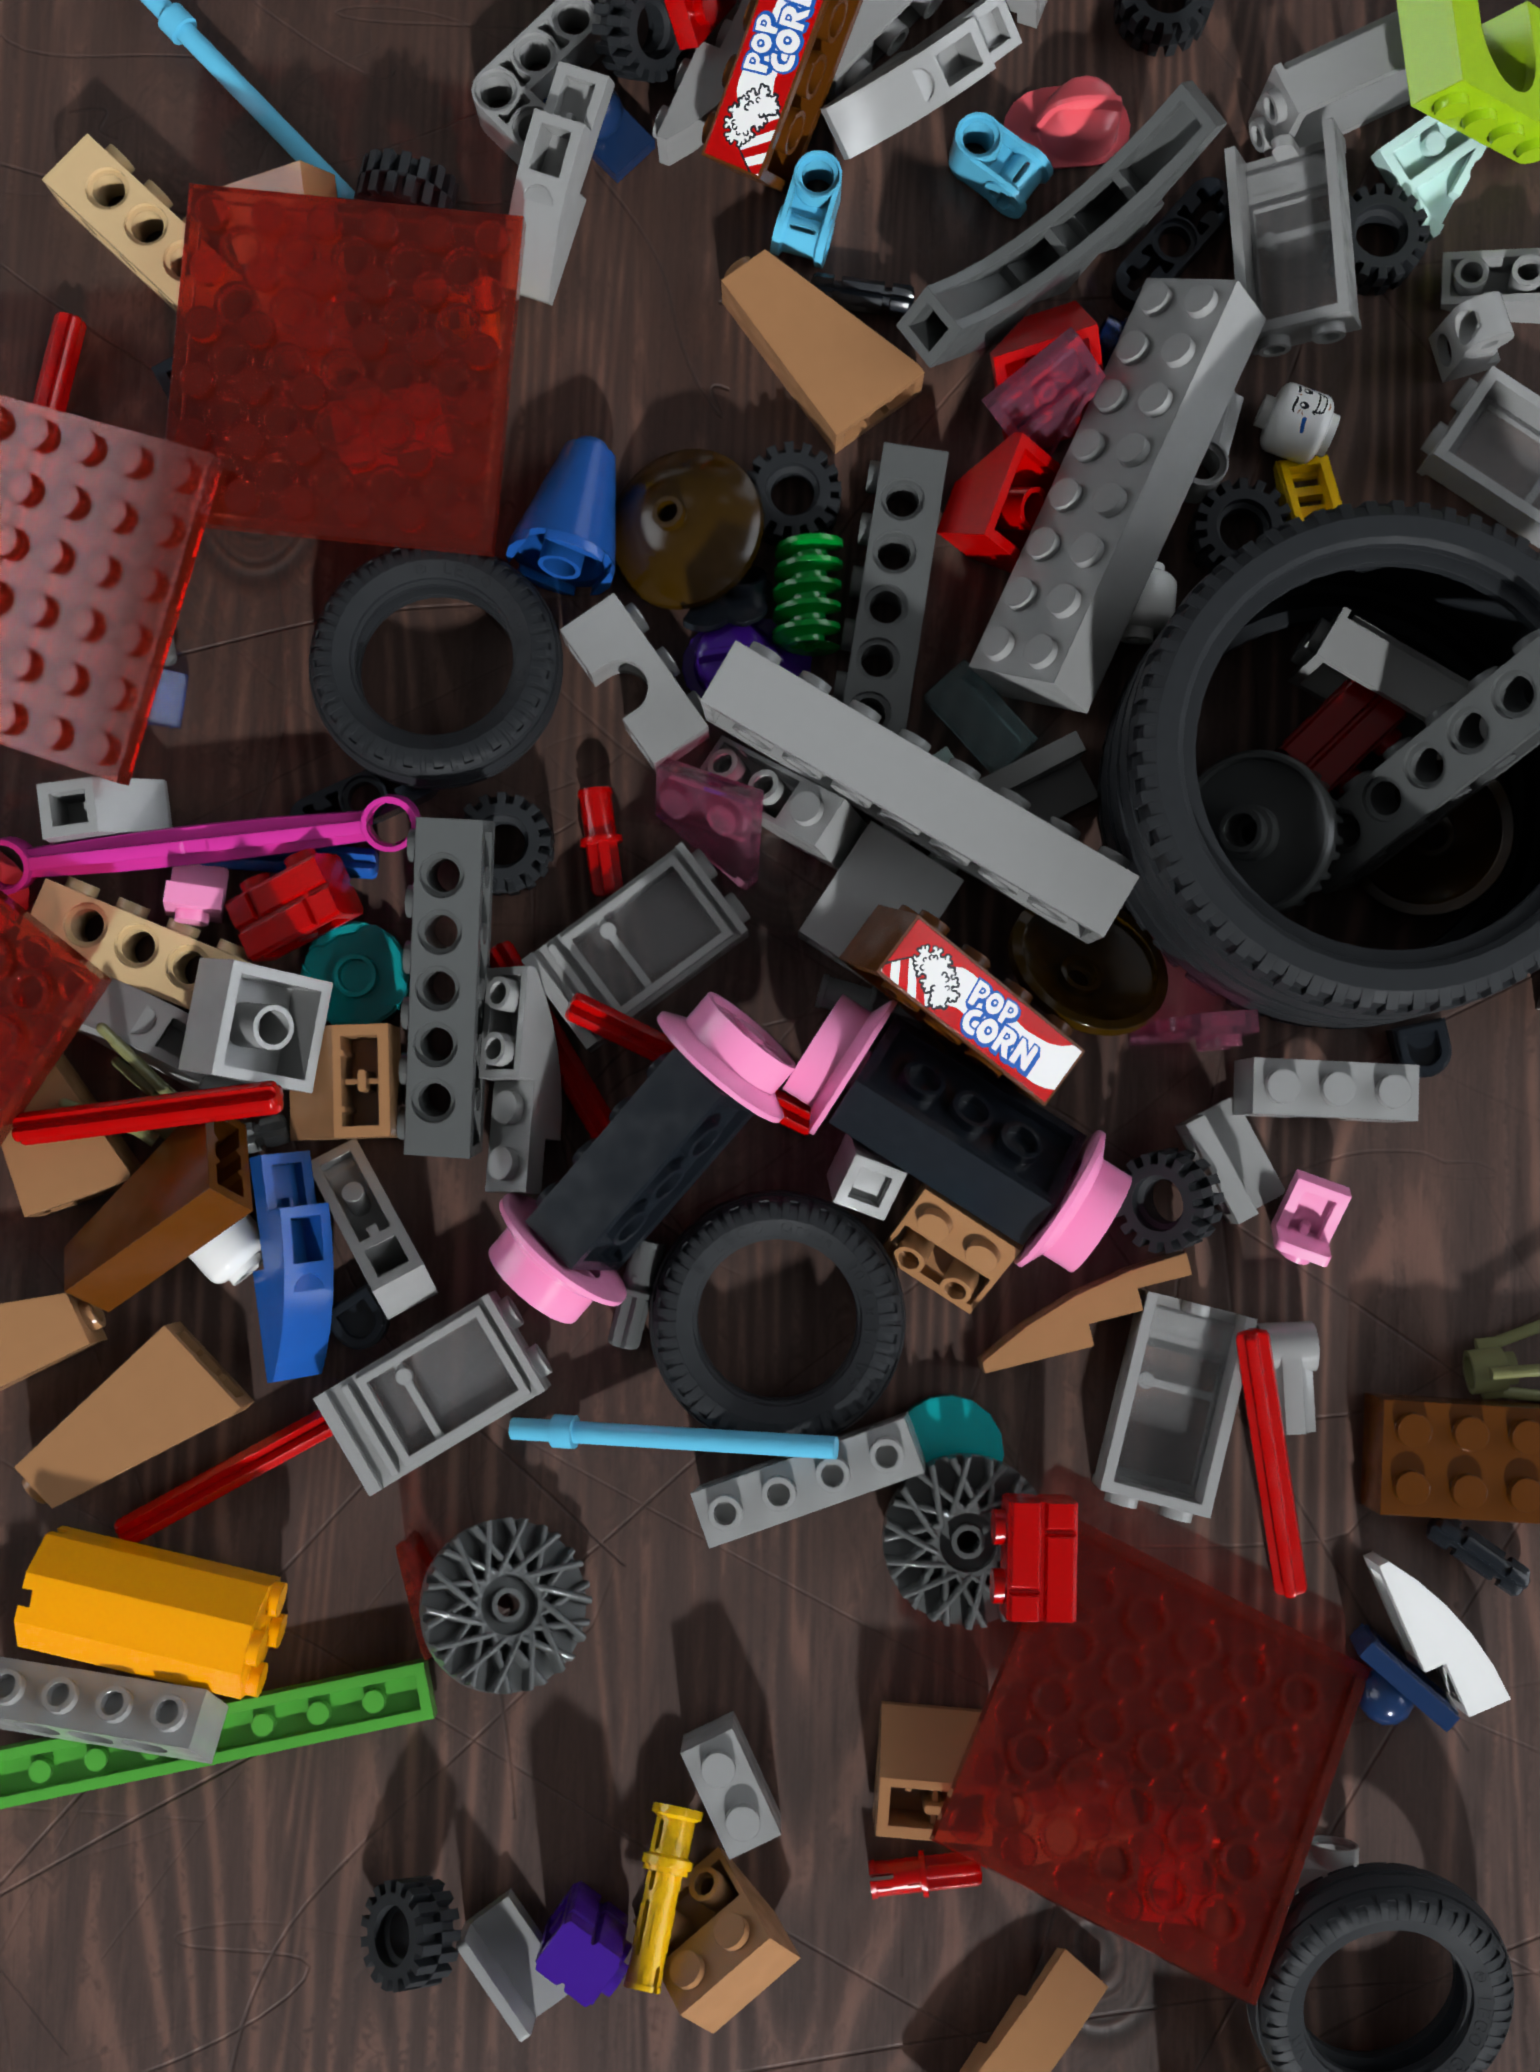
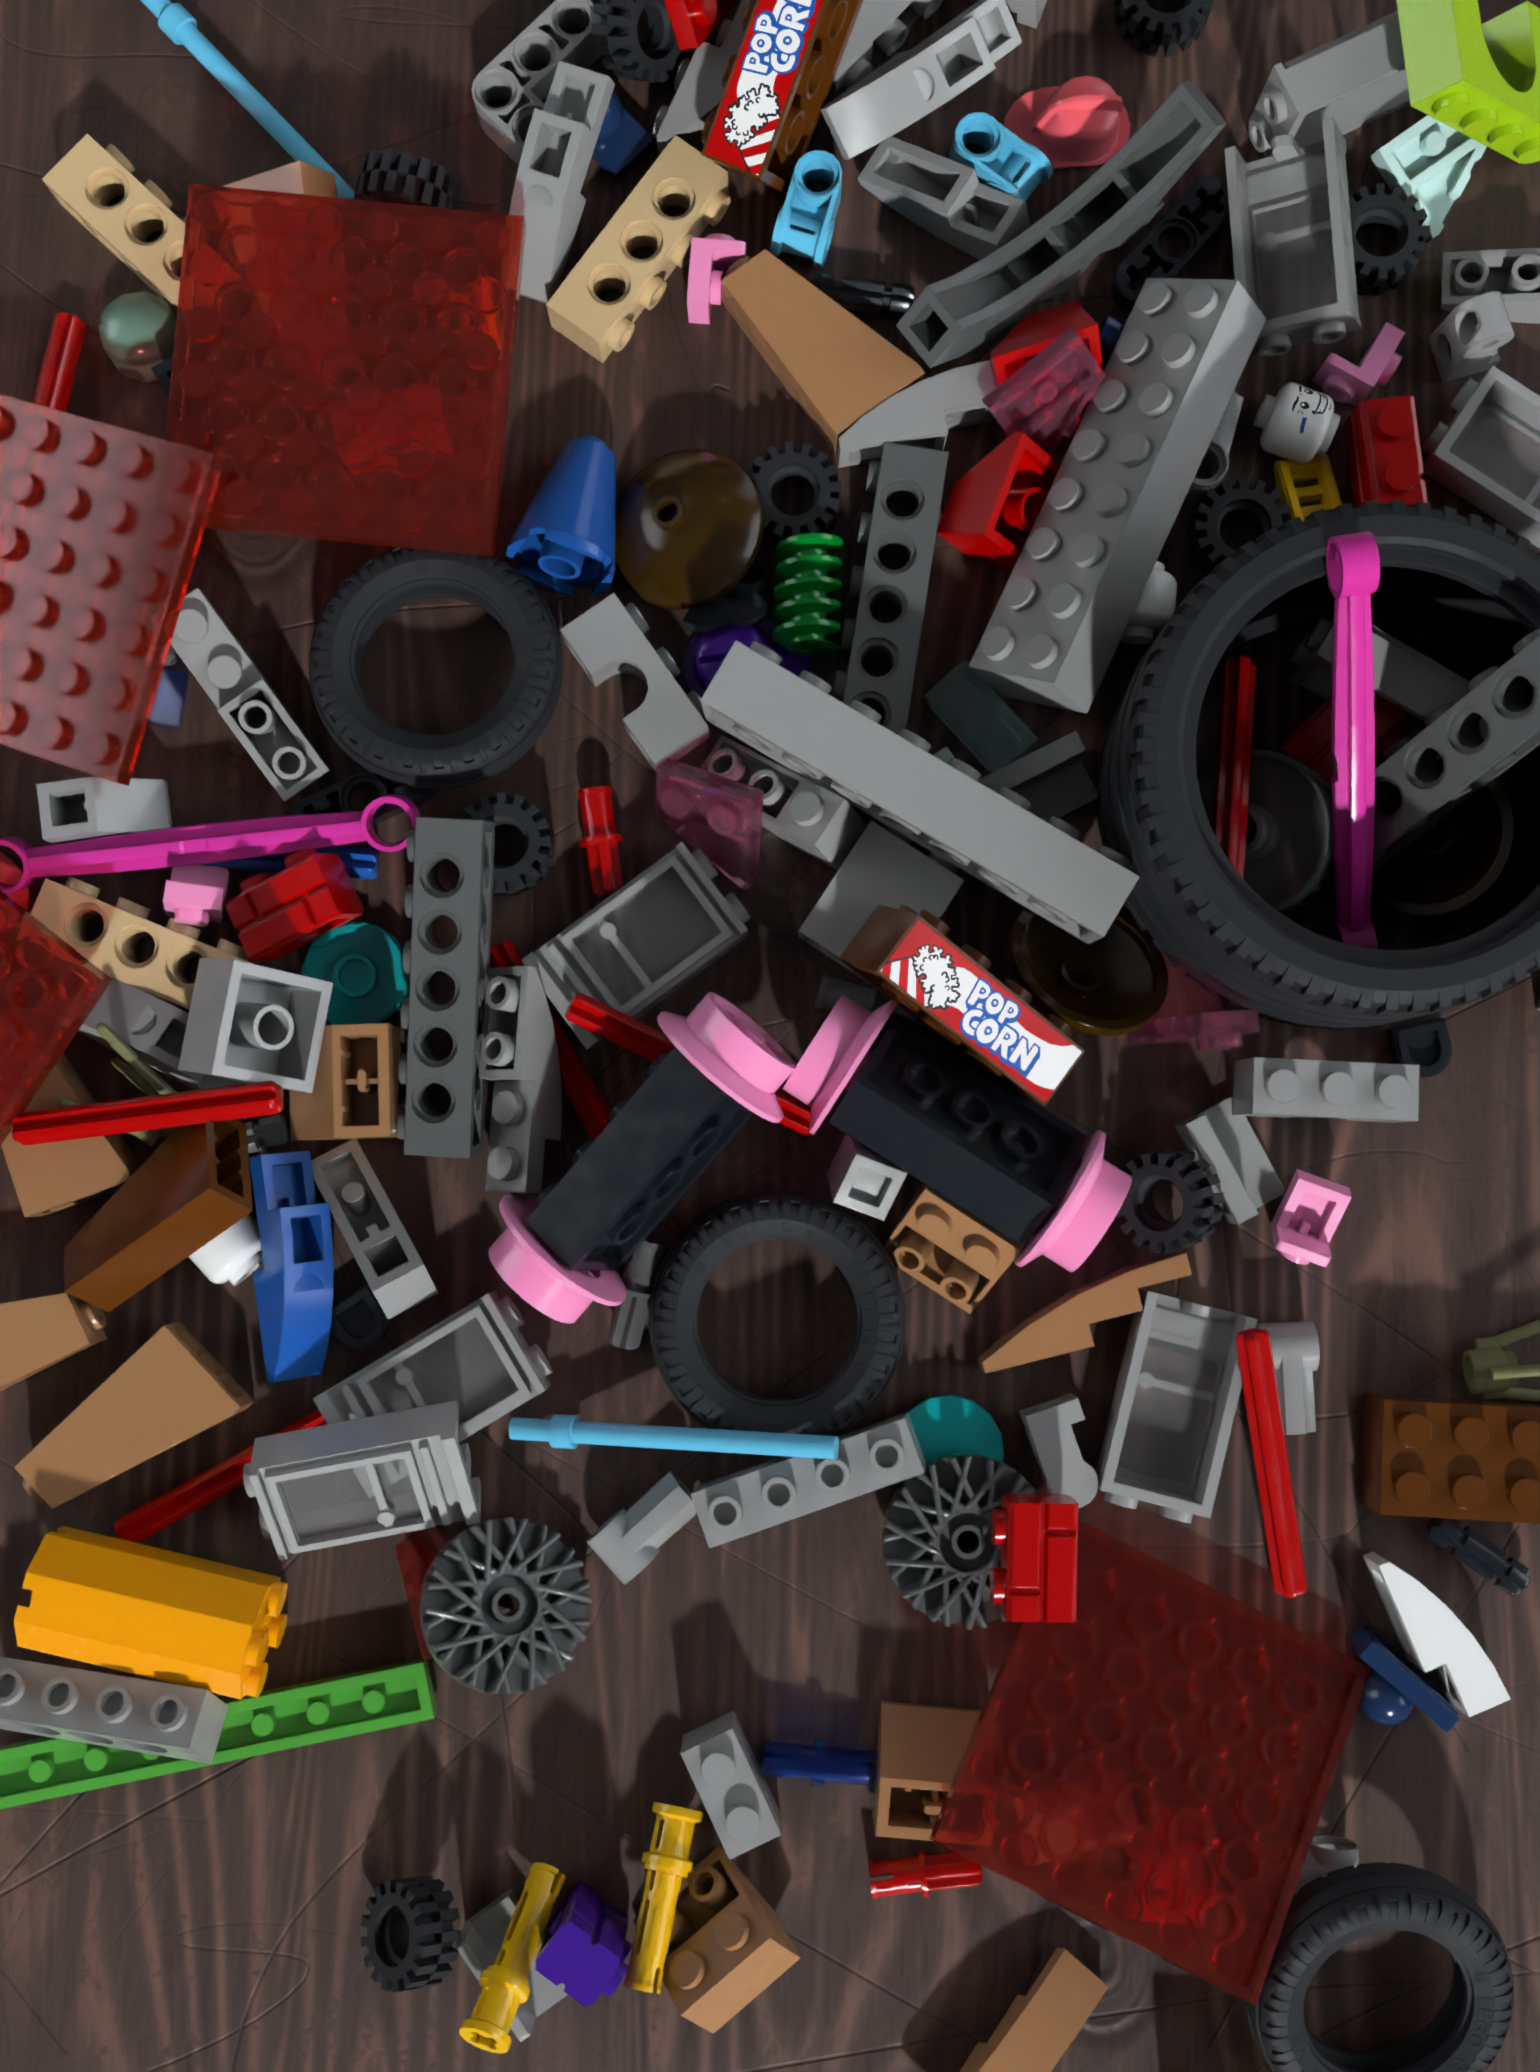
(138, 333): none -> sand green hair
(245, 698): none -> light grey slope
(363, 1479): none -> light grey door
(506, 1981): none -> yellow pin
(634, 1535): none -> light grey piece
(674, 179): none -> tan brick
(708, 262): none -> bright pink bracket
(818, 1763): none -> clear blue pin
(921, 414): none -> light grey slope
(943, 198): none -> light grey slope
(1057, 1449): none -> light grey leg
(1234, 759): none -> red axle
(1352, 577): none -> dark pink piece
(1353, 383): none -> bright pink bracket
(1385, 452): none -> red brick

